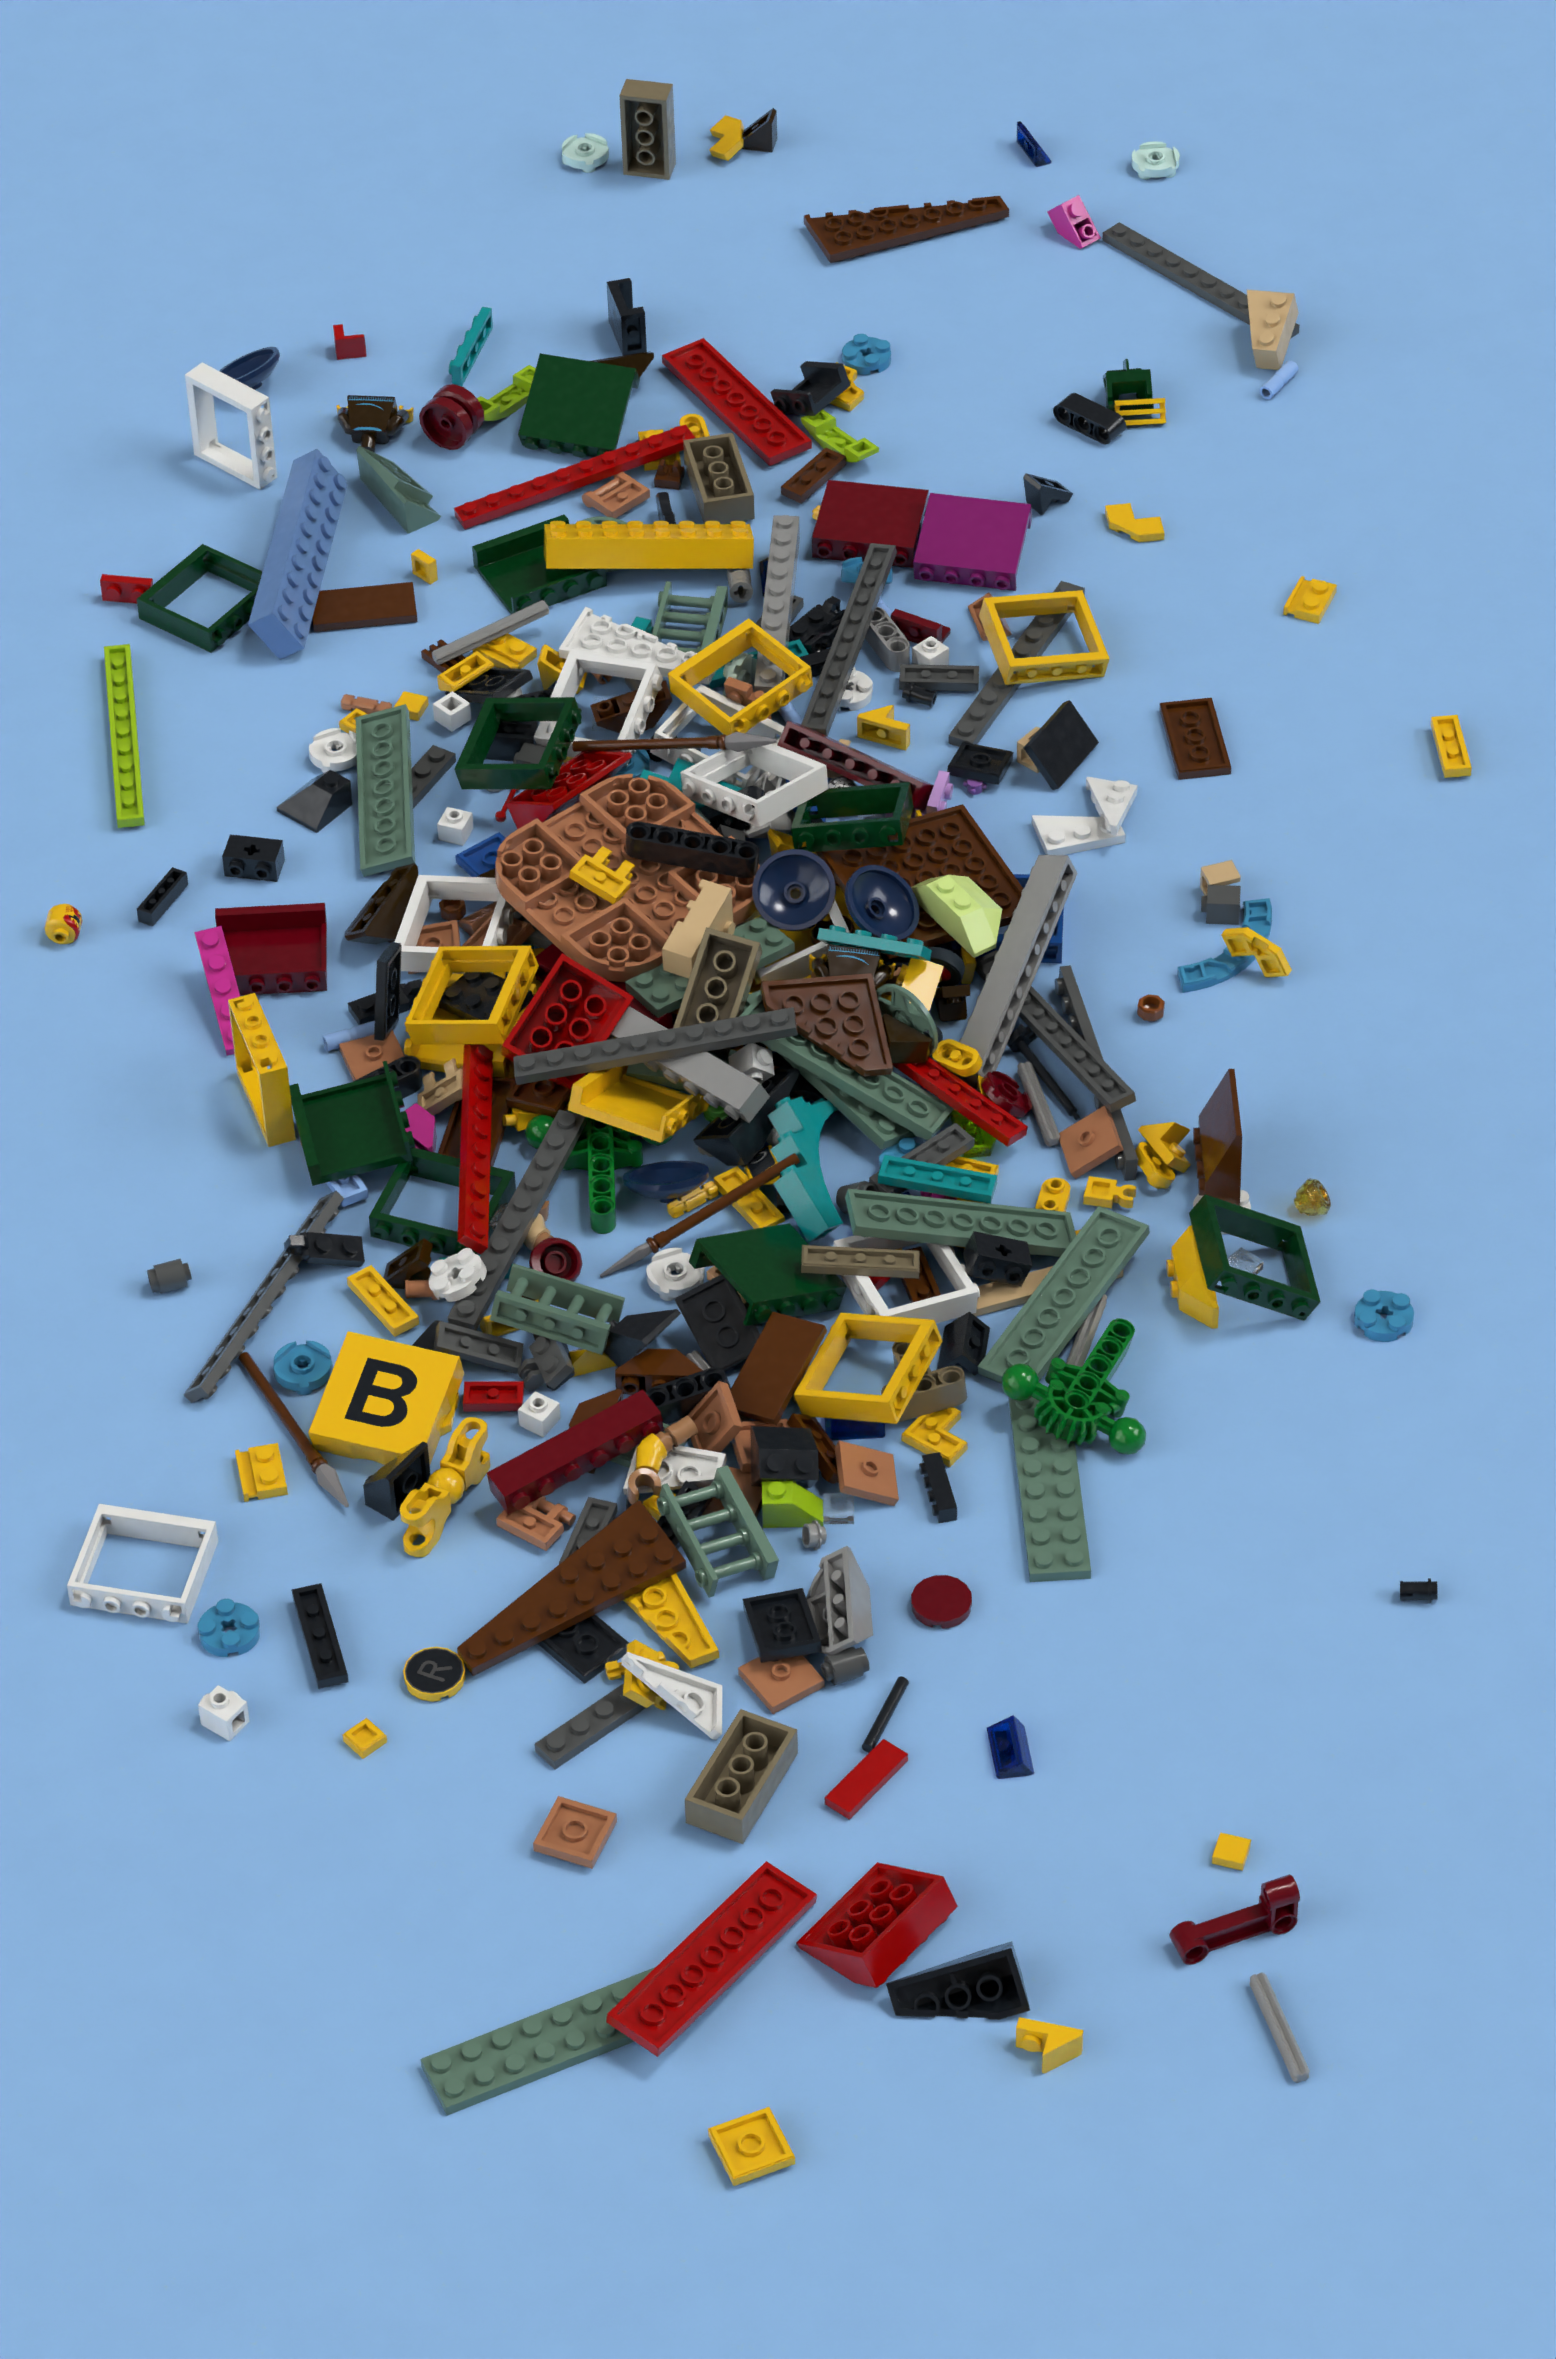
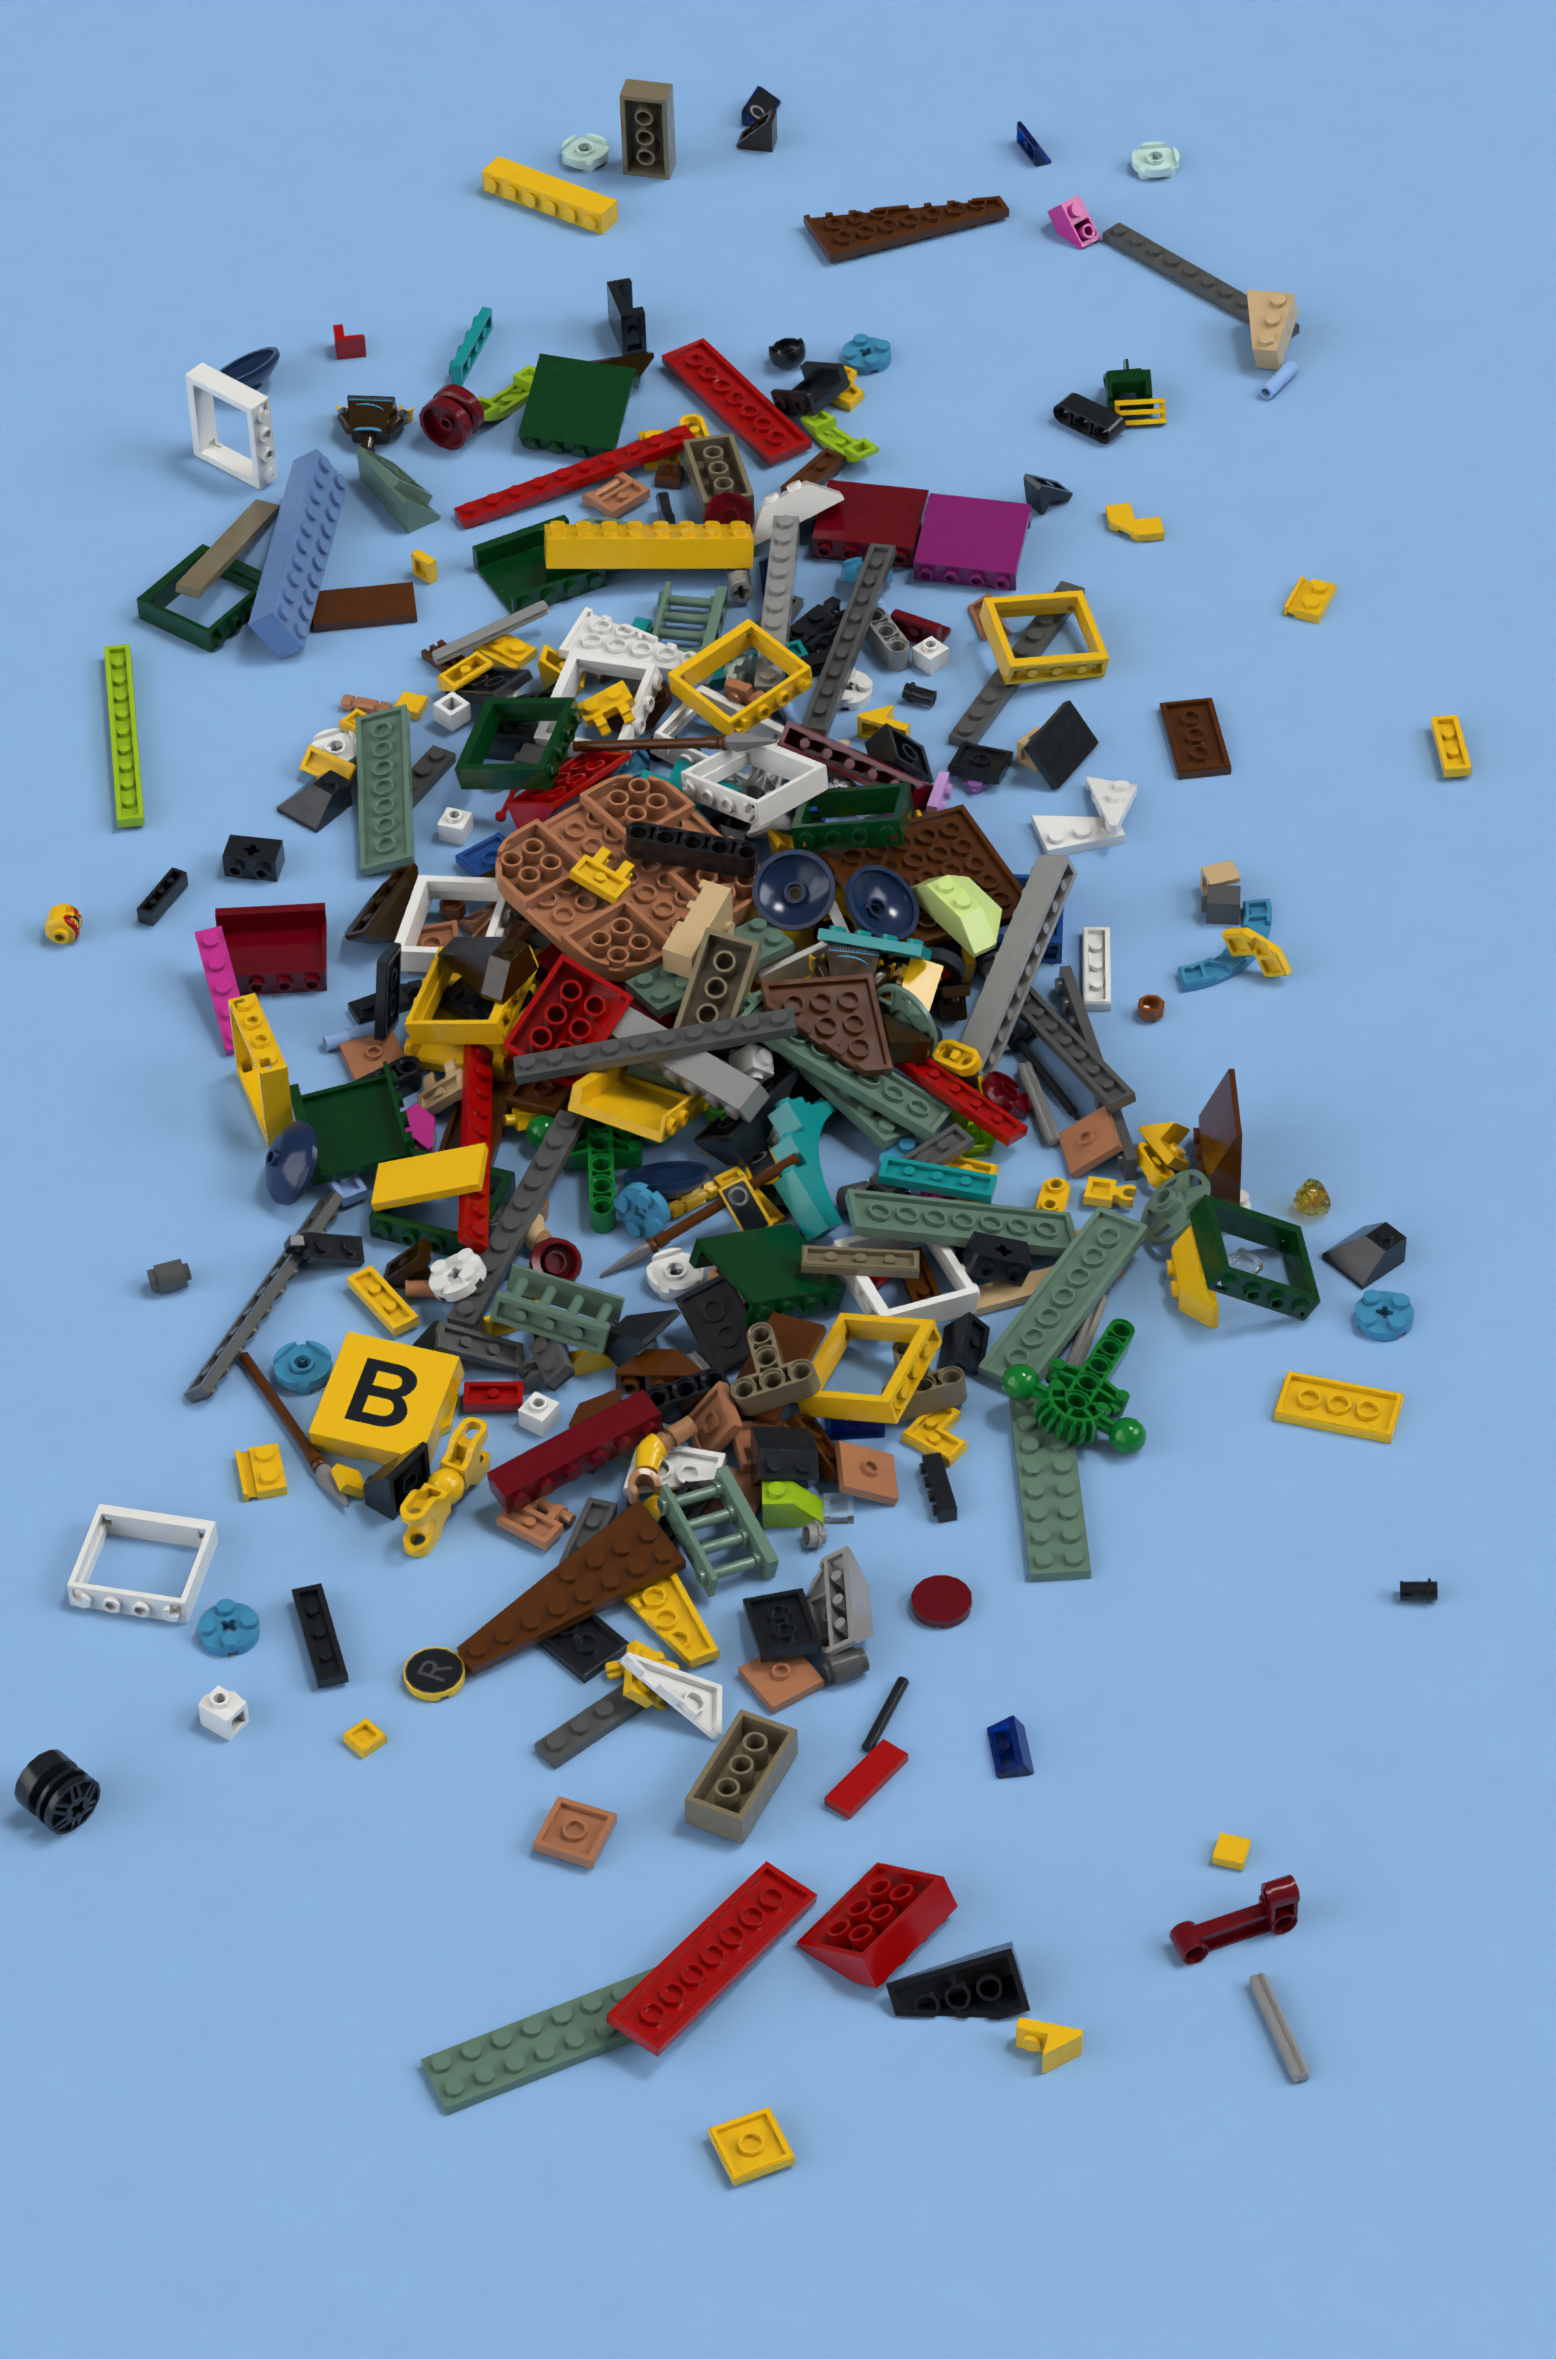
(57, 1791): none -> black wheel
(123, 588): red plate -> none
(227, 548): none -> dark tan tile
(291, 1162): none -> dark blue dish
(319, 761): none -> yellow tile
(348, 1480): none -> yellow tile
(430, 1177): none -> yellow tile
(490, 964): none -> dark brown wedge
(550, 195): none -> yellow brick
(605, 705): none -> yellow plate
(629, 1206): none -> dark azure plate
(727, 508): none -> dark red tile
(730, 135): yellow tile -> none
(744, 1204): none -> black slope
(758, 105): none -> slope
(774, 1382): none -> dark tan beam
(787, 353): none -> black hair
(799, 499): none -> white wedge
(900, 752): none -> black slope
(940, 677): dark grey plate -> none
(1096, 968): none -> white tile
(1174, 1205): none -> sand green wheel
(1339, 1407): none -> yellow tile
(1368, 1253): none -> black slope

